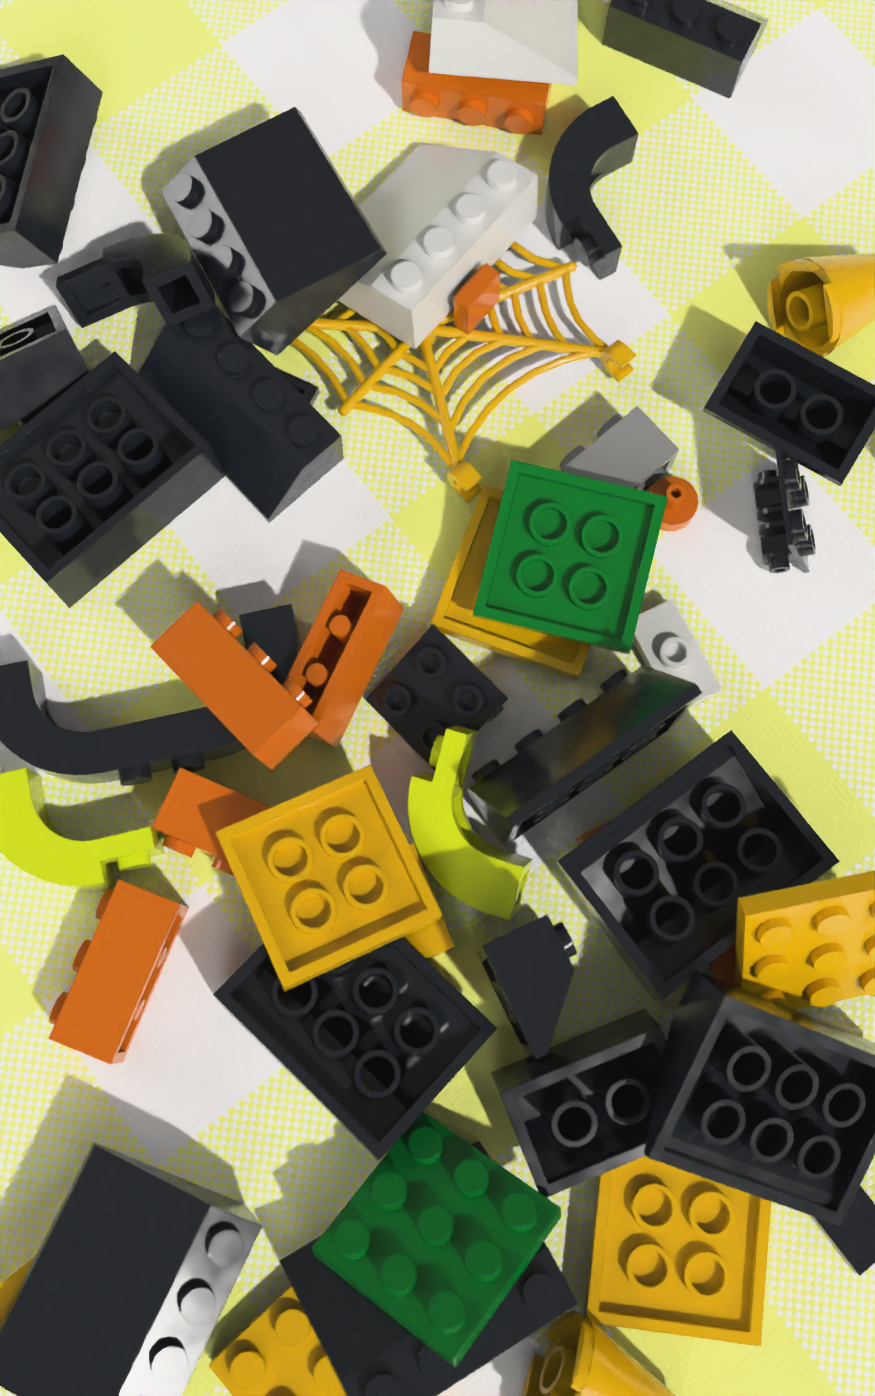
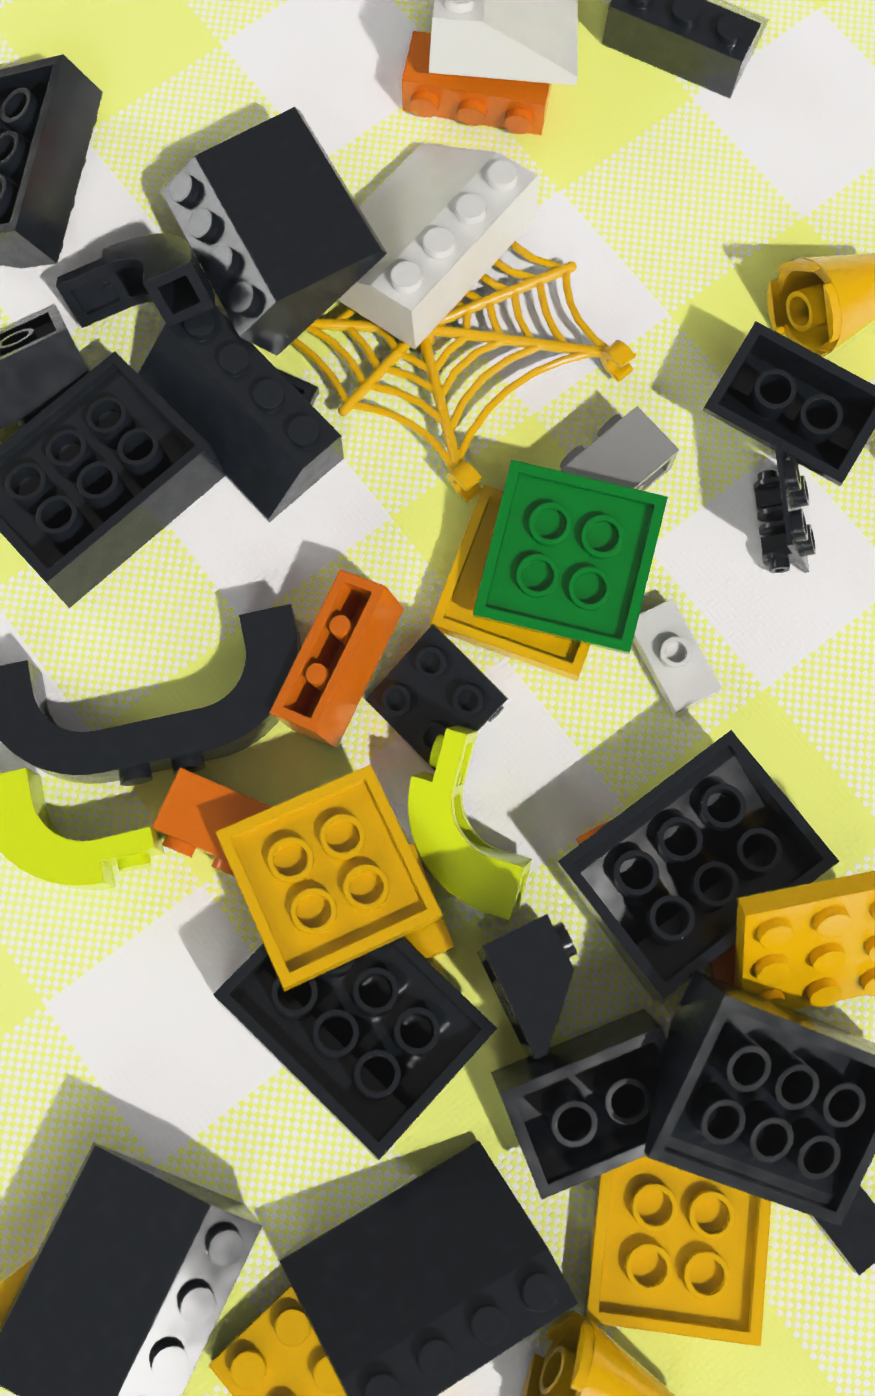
(116, 972): orange brick -> none
(236, 683): orange brick -> none
(437, 1236): green plate -> none
(476, 298): orange tile -> none
(578, 750): black slope -> none
(586, 152): black arch -> none
(681, 502): orange tile -> none

